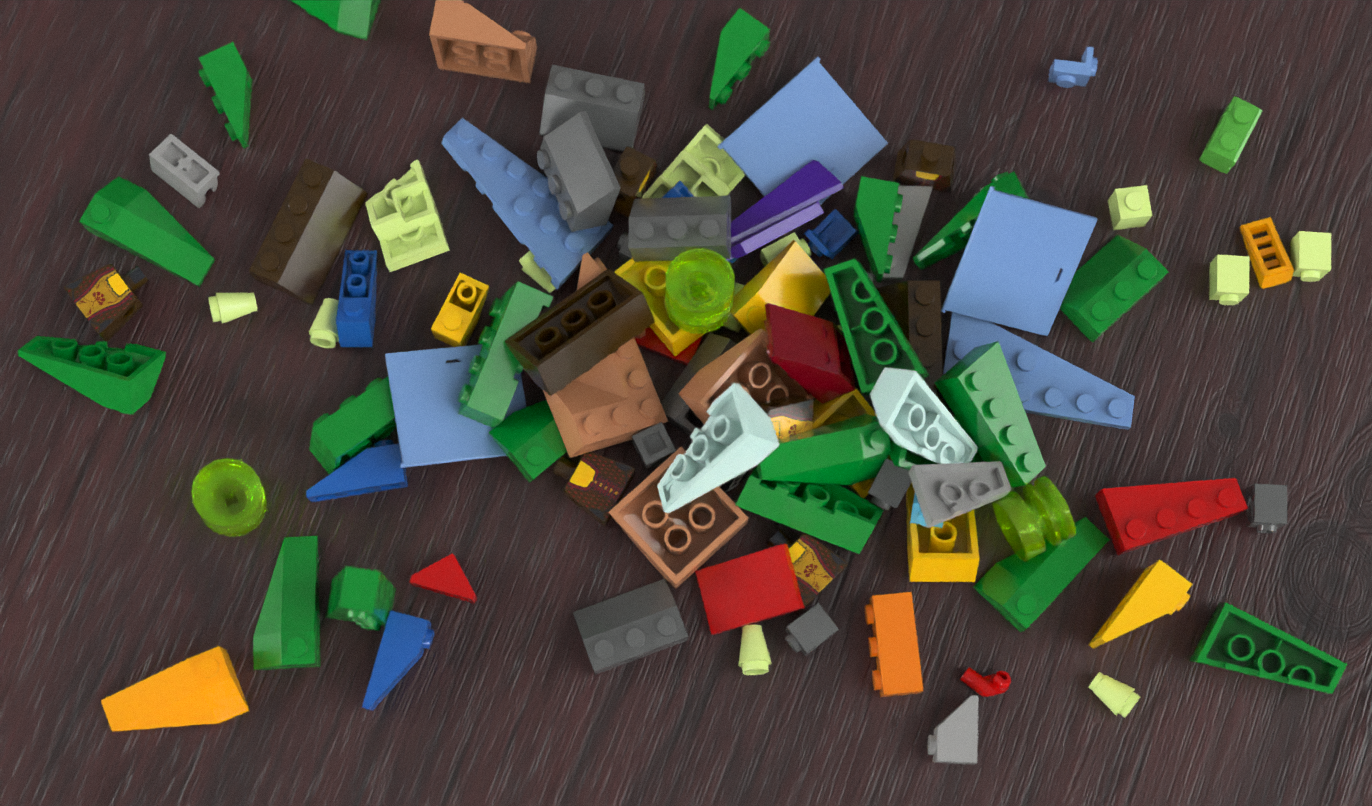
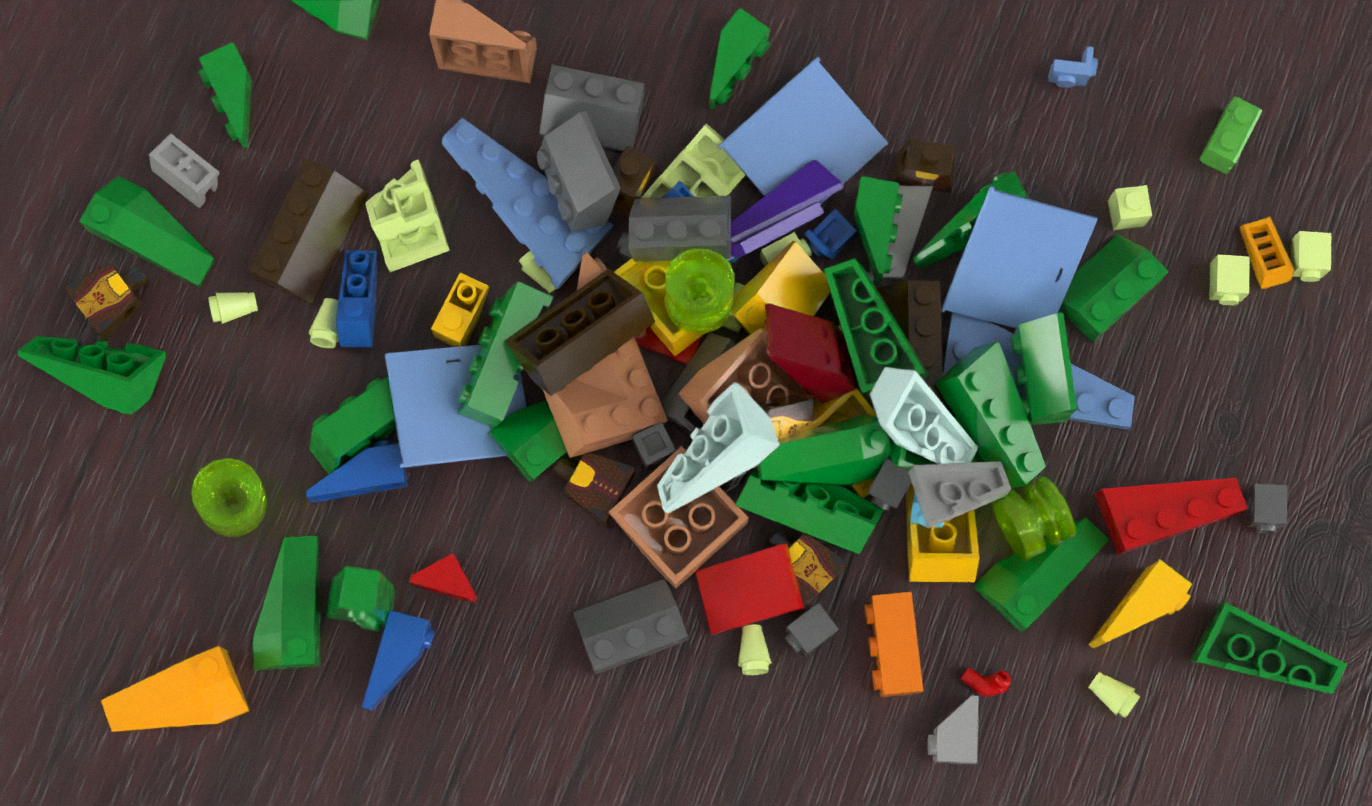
(1044, 370): none -> green slope

